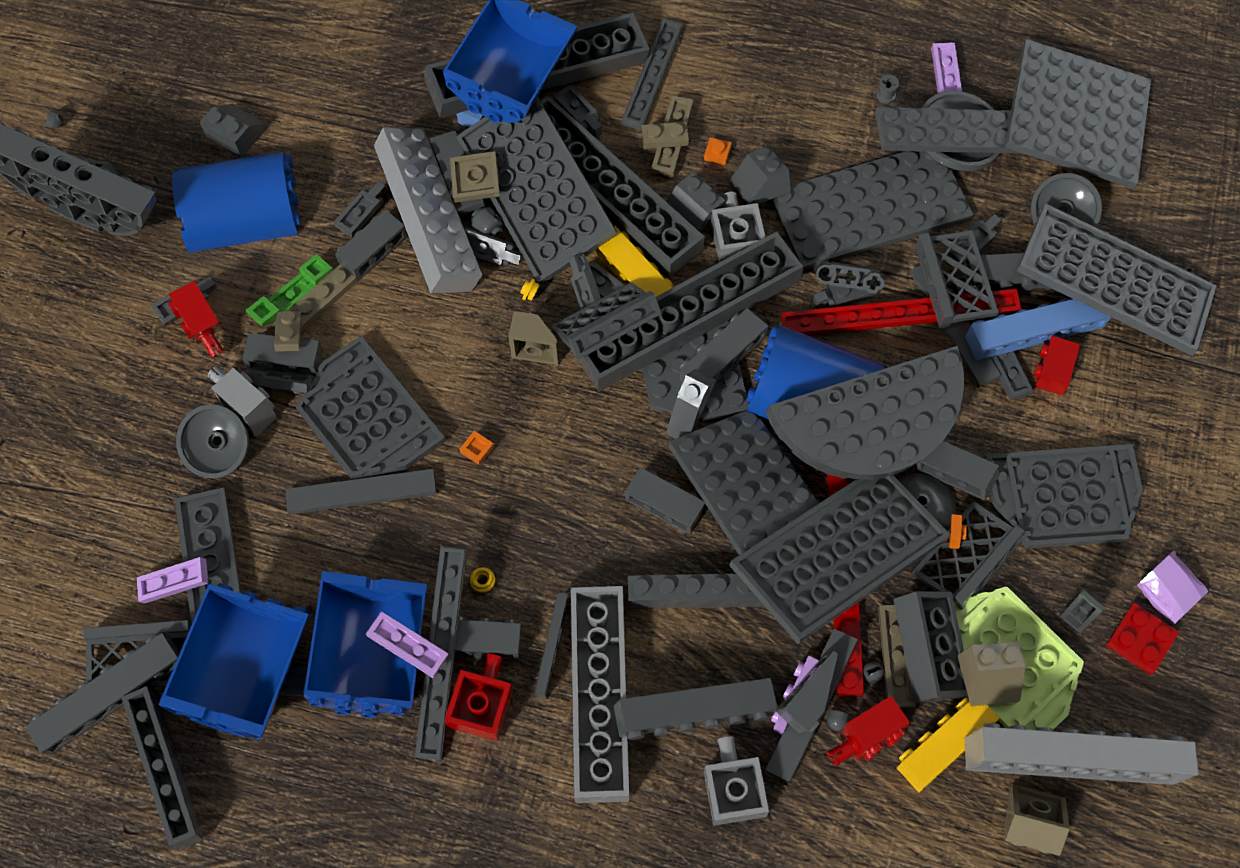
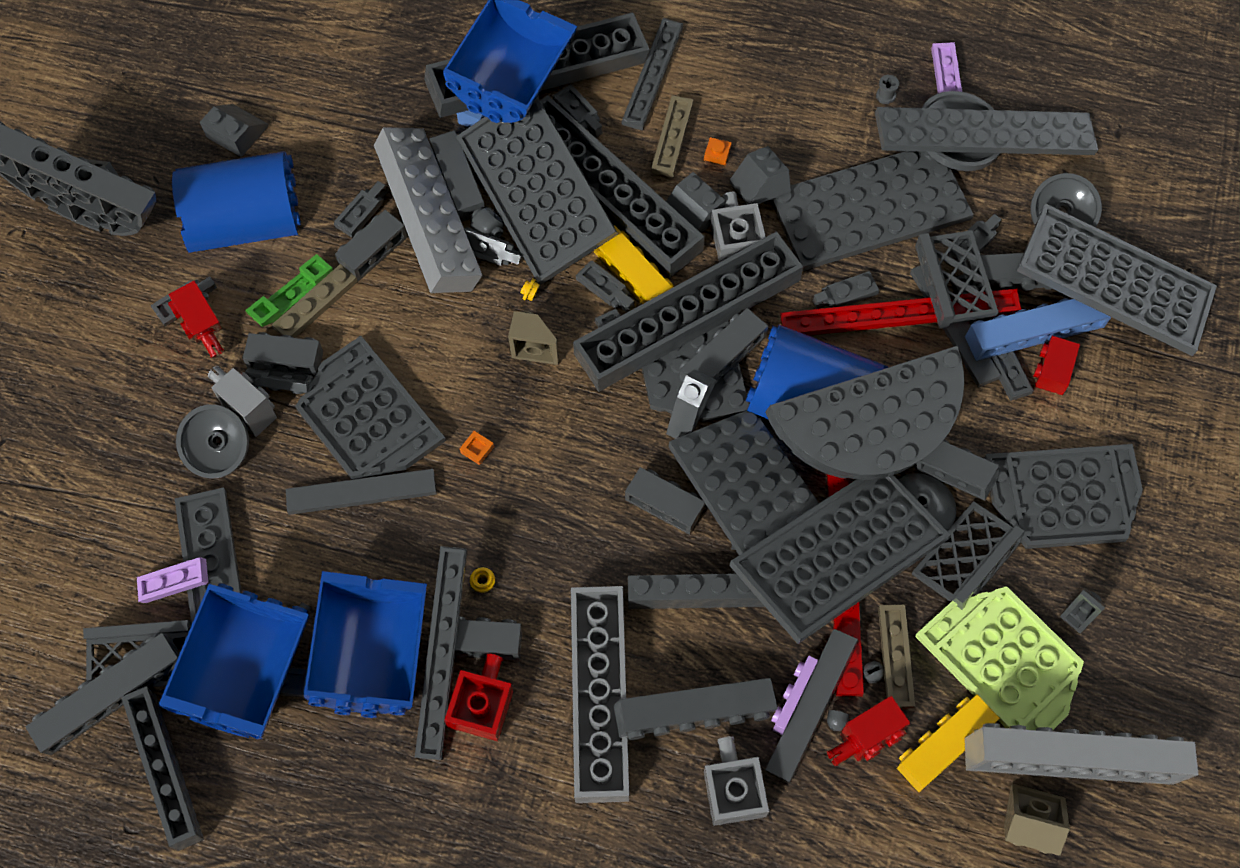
(54, 119): dark grey hinge -> none
(288, 331): dark tan plate -> none
(407, 644): lavender plate -> none
(475, 176): dark tan plate -> none
(552, 646): dark grey tile -> none
(583, 282): dark grey hinge -> none
(601, 330): dark grey fence -> none
(665, 135): dark tan plate -> none
(810, 696): dark grey slope -> none
(861, 275): dark grey beam -> none
(931, 645): dark grey slope -> none
(957, 531): orange plate -> none
(993, 673): dark tan slope -> none
(1079, 113): dark grey plate -> none
(1142, 638): red plate -> none
(1172, 588): lavender slope -> none

